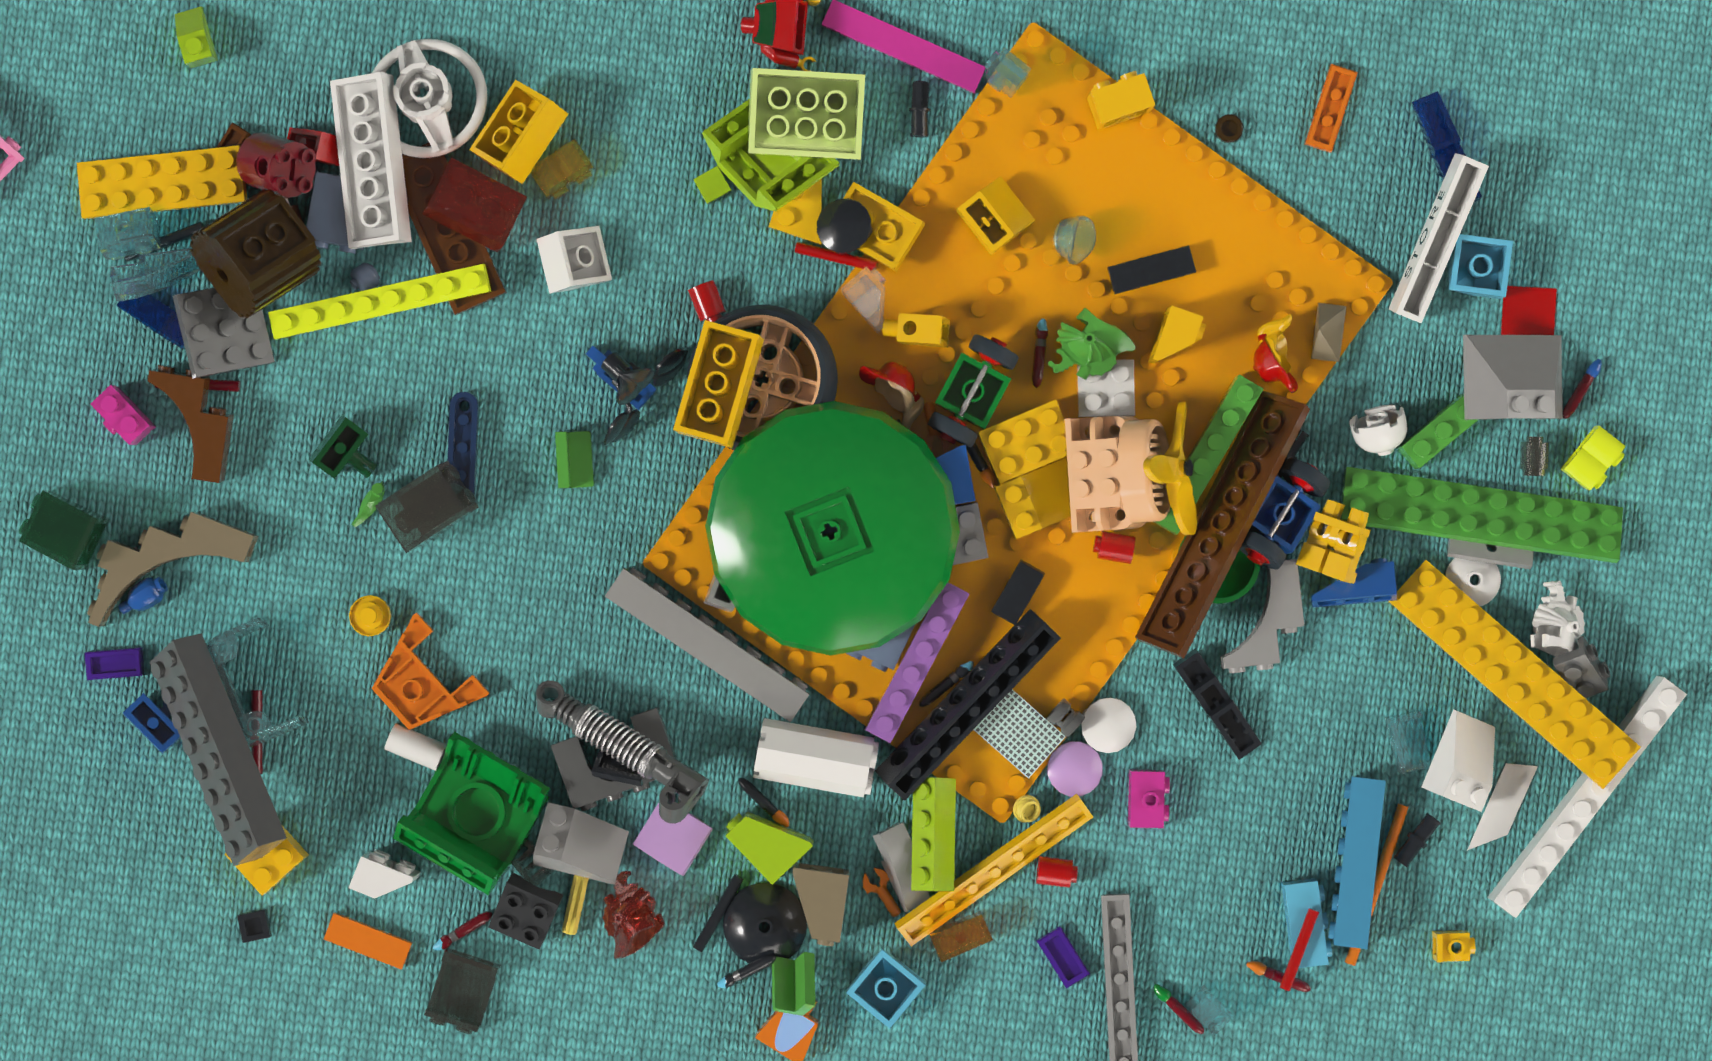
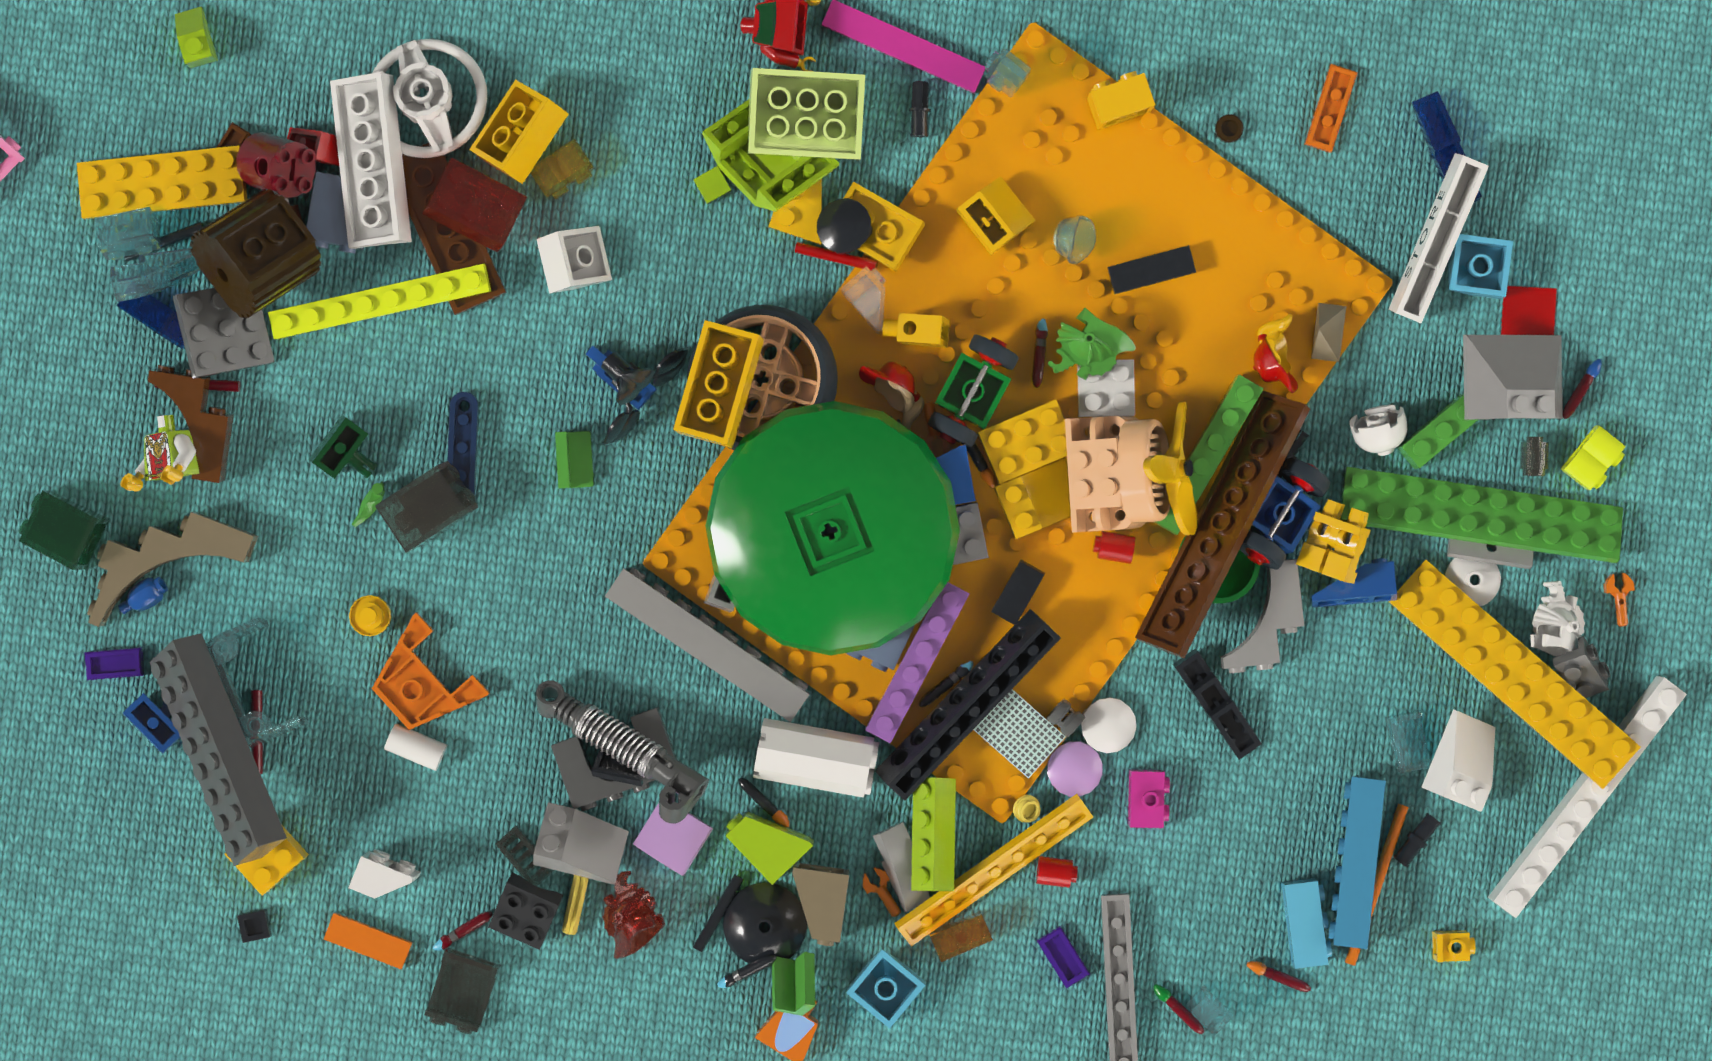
(122, 415): dark pink brick -> none
(166, 456): none -> torso
(364, 277): sand blue piece -> none
(473, 814): green panel -> none
(707, 301): red brick -> none
(1177, 332): yellow slope -> none
(1299, 949): red bar -> none
(1503, 803): white sticker -> none
(1620, 597): none -> orange bar

